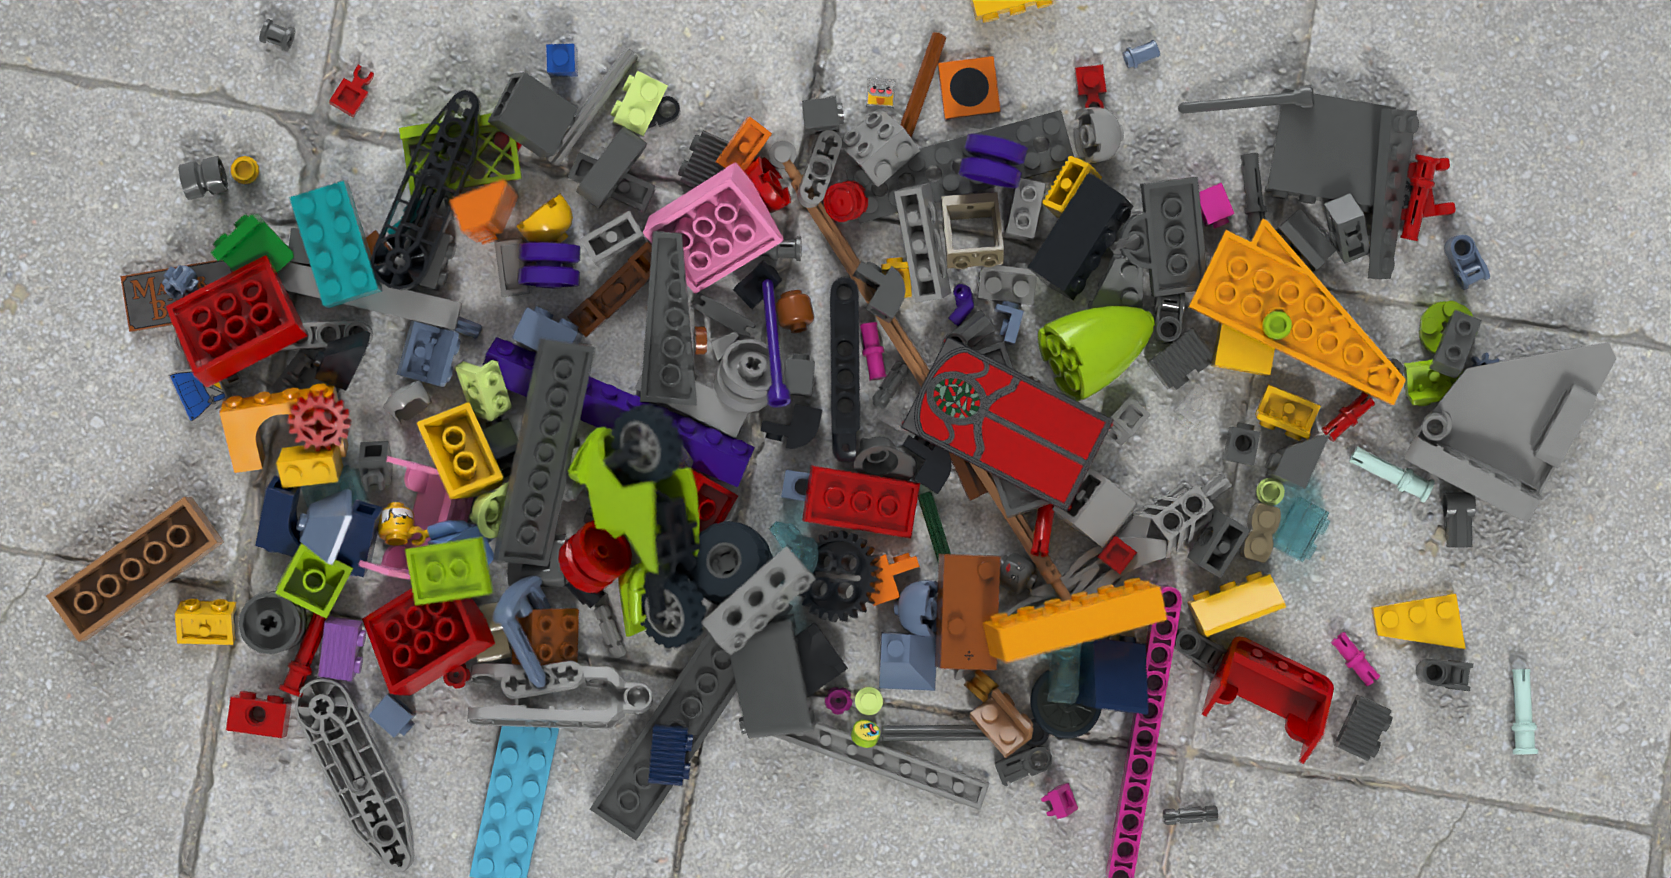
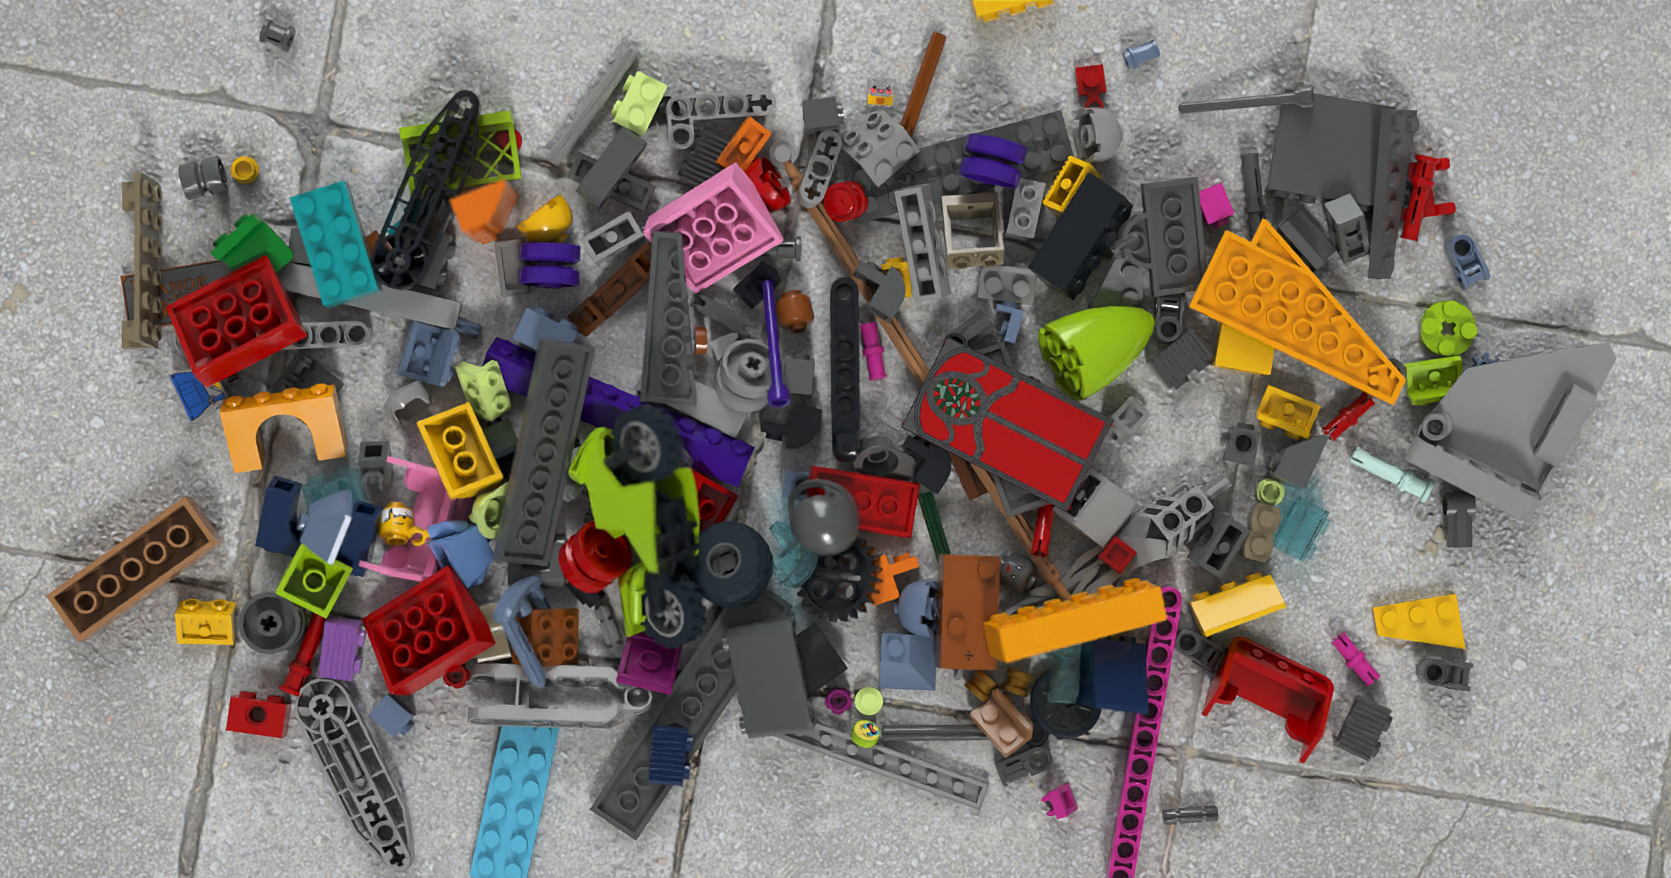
(144, 198): none -> dark tan bracket
(180, 281): sand blue gear -> none
(306, 423): red gear -> none
(307, 467): yellow brick -> none
(341, 359): black slope -> none
(351, 95): red plate -> none
(449, 571): lime tile -> none
(533, 115): dark grey brick -> none
(561, 668): light grey beam -> none
(562, 60): blue brick -> none
(648, 664): none -> magenta tile
(720, 111): none -> light grey beam
(744, 601): light grey brick -> none
(824, 522): none -> dark grey piece
(890, 384): dark grey axle -> none
(964, 304): dark purple arm -> none
(969, 87): orange tile -> none
(1017, 682): none -> pearl gold wheel
(1277, 325): lime tile -> none
(1455, 344): dark grey brick -> none
(1523, 725): light aqua pin -> none

